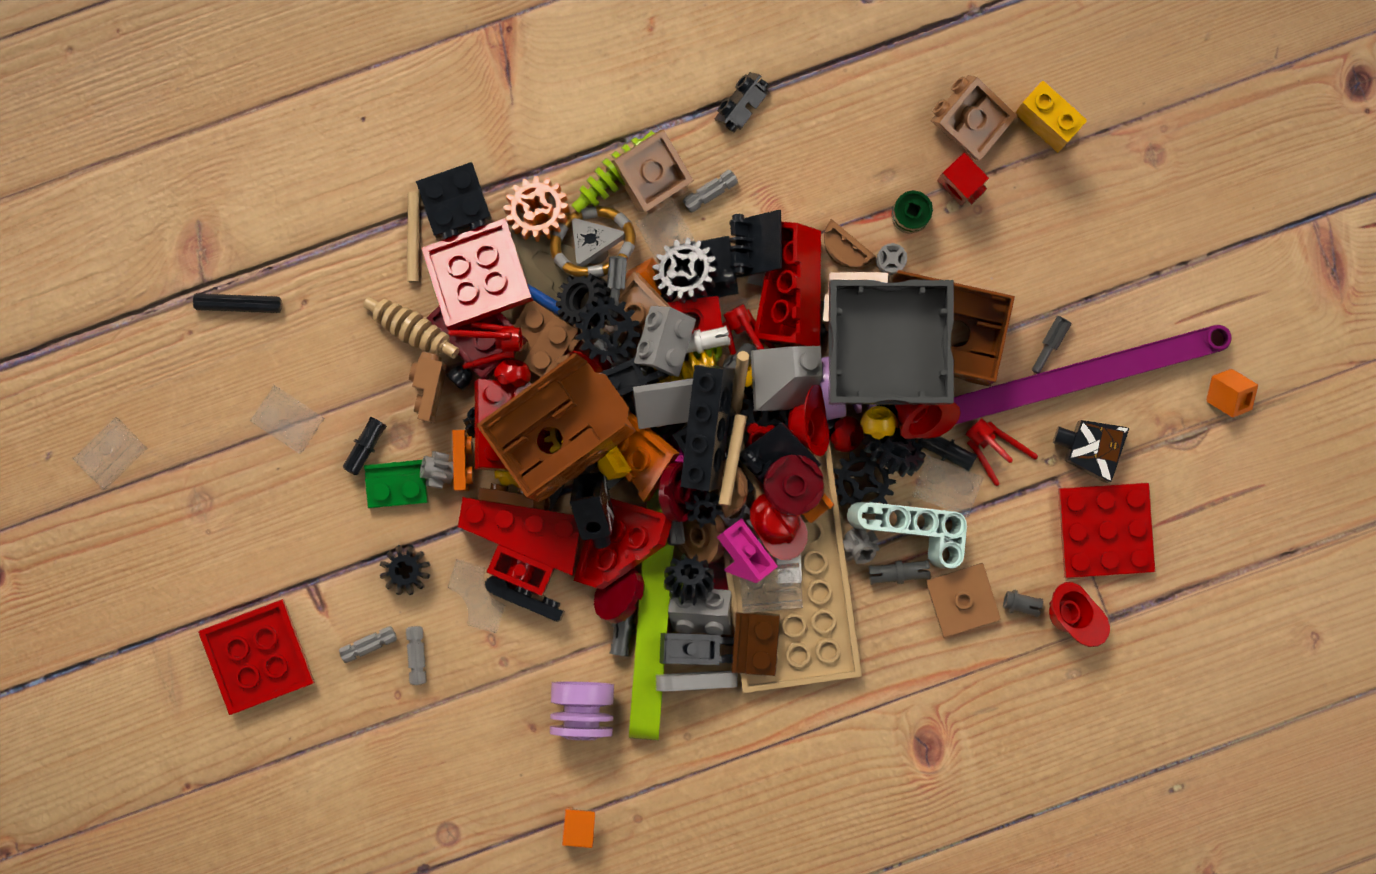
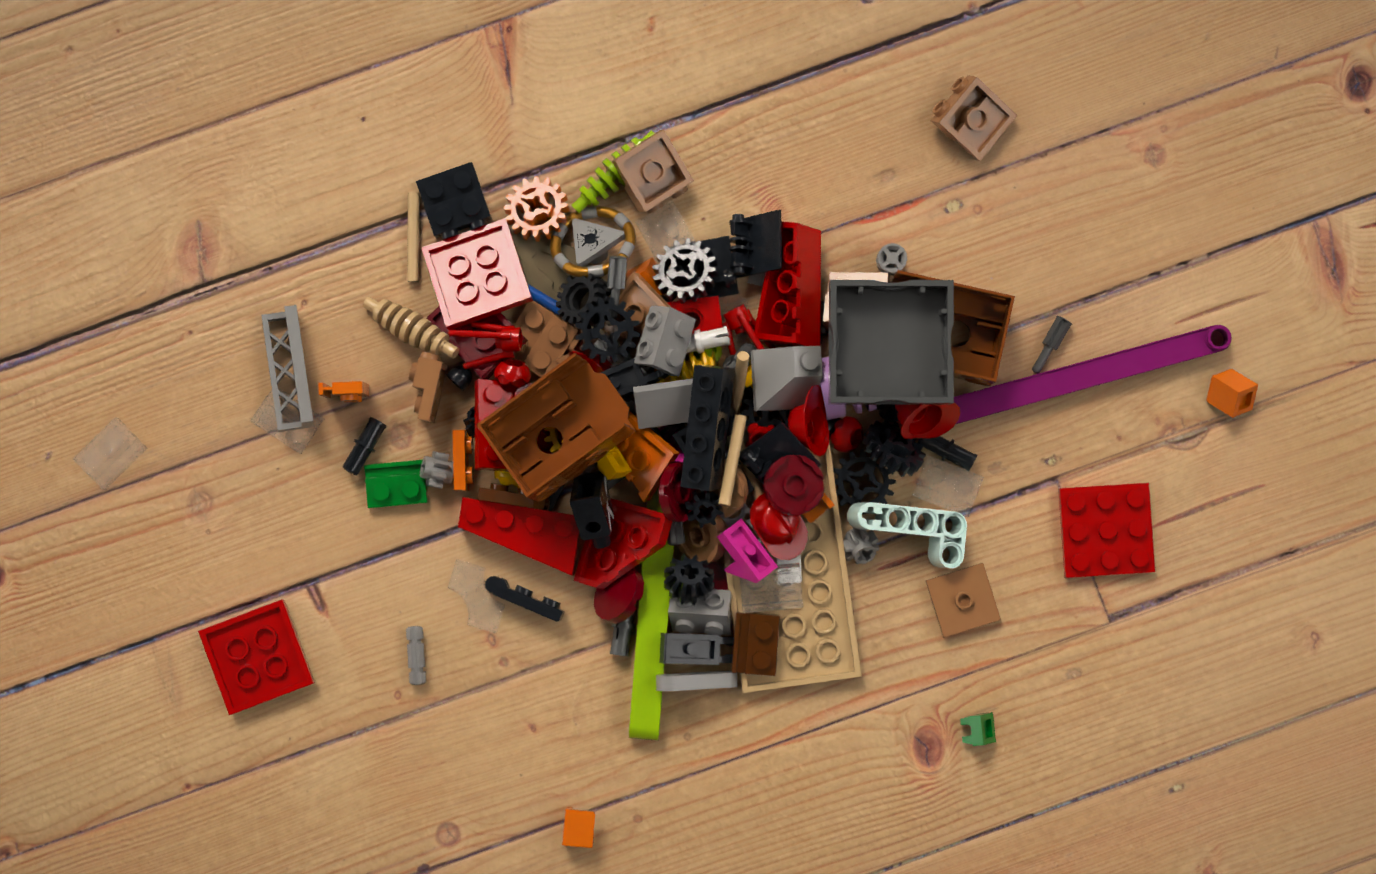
(237, 303): black axle -> none
(298, 363): none -> light grey fence
(347, 391): none -> orange plate
(367, 644): light grey axle -> none
(409, 561): black gear -> none
(520, 570): red brick -> none
(581, 709): lavender wheel -> none
(710, 191): light grey axle -> none
(747, 91): black hinge -> none
(845, 248): medium nougat tile -> none
(879, 422): yellow plate -> none
(899, 572): dark grey pin -> none
(912, 212): dark green wheel -> none
(964, 180): red brick -> none
(981, 729): none -> green tile
(983, 435): red plant -> none
(1022, 603): dark grey pin -> none
(1050, 116): yellow panel -> none
(1078, 615): red piece -> none
(1093, 447): torso -> none

